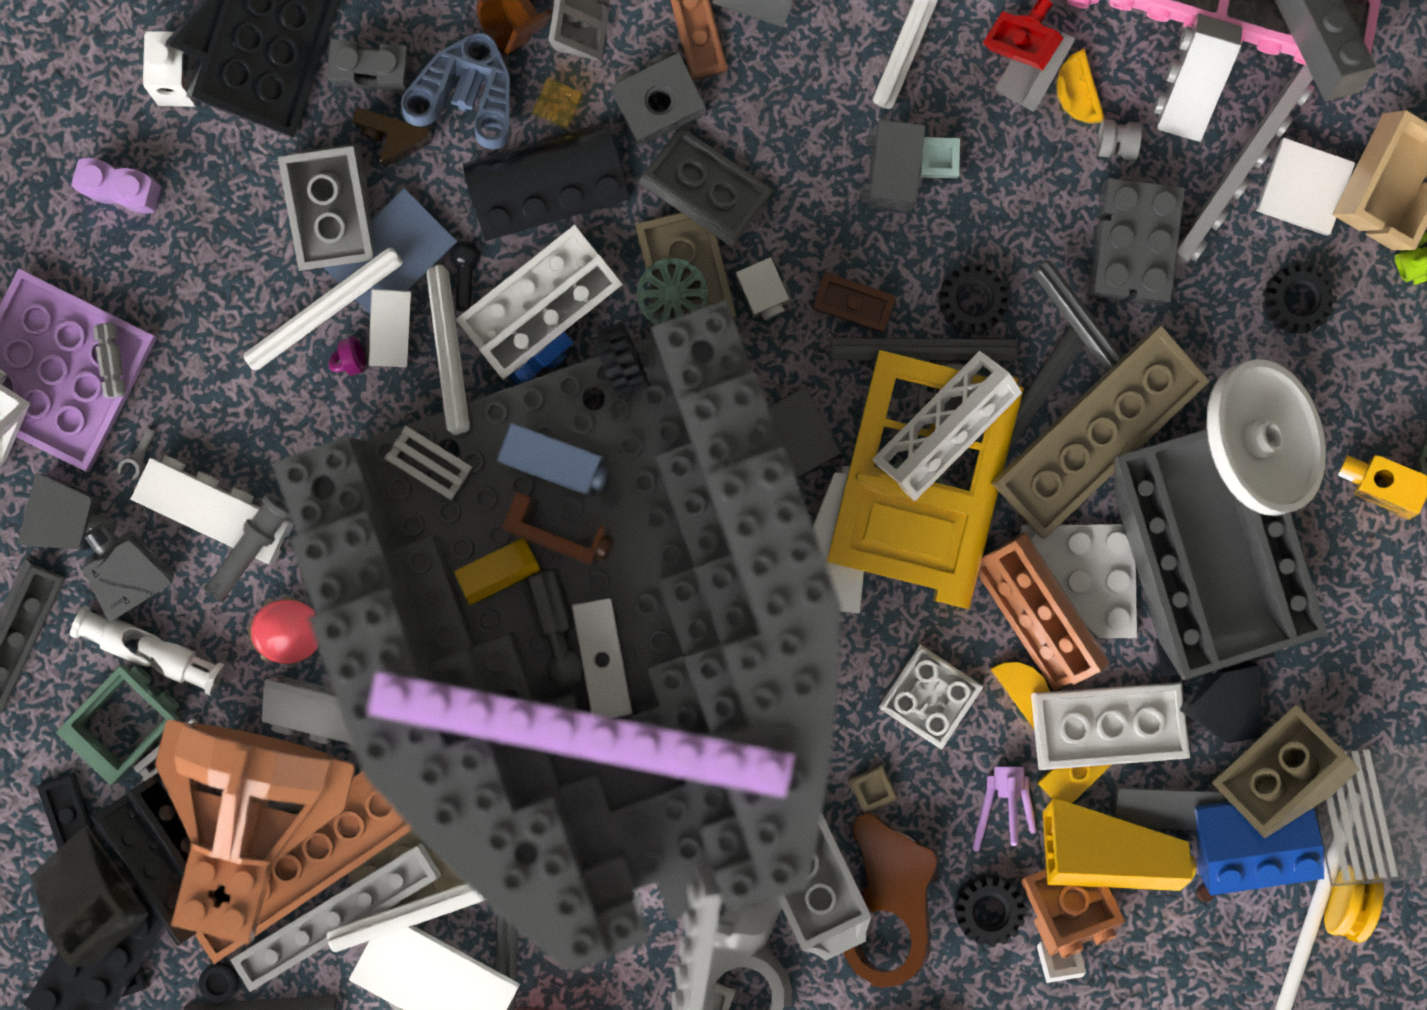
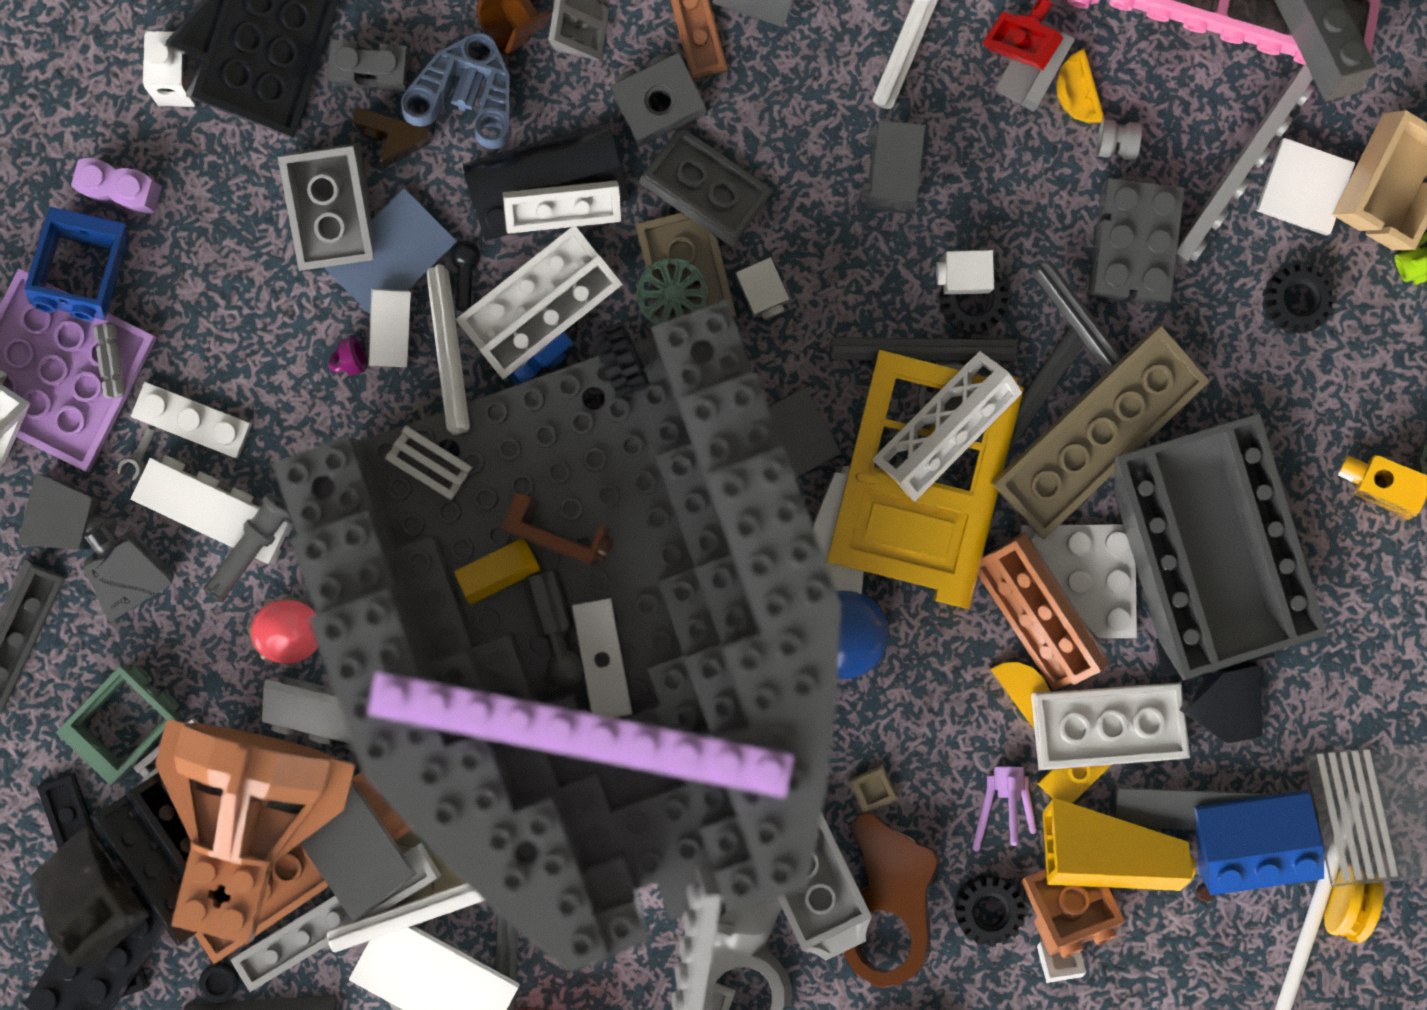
(83, 229): none -> blue window
(166, 657): white piece -> none
(191, 420): none -> white plate
(323, 308): white axle -> none
(358, 857): none -> dark grey tile
(553, 461): sand blue window -> none
(557, 103): clear yellow plate -> none
(562, 207): none -> white plate
(854, 302): reddish brown plate -> none
(862, 634): none -> blue piece
(930, 696): white tile -> none
(940, 158): light aqua plate -> none
(966, 272): none -> white brick
(1197, 76): brick -> none
(1266, 437): white dish -> none
(1285, 773): dark tan slope -> none

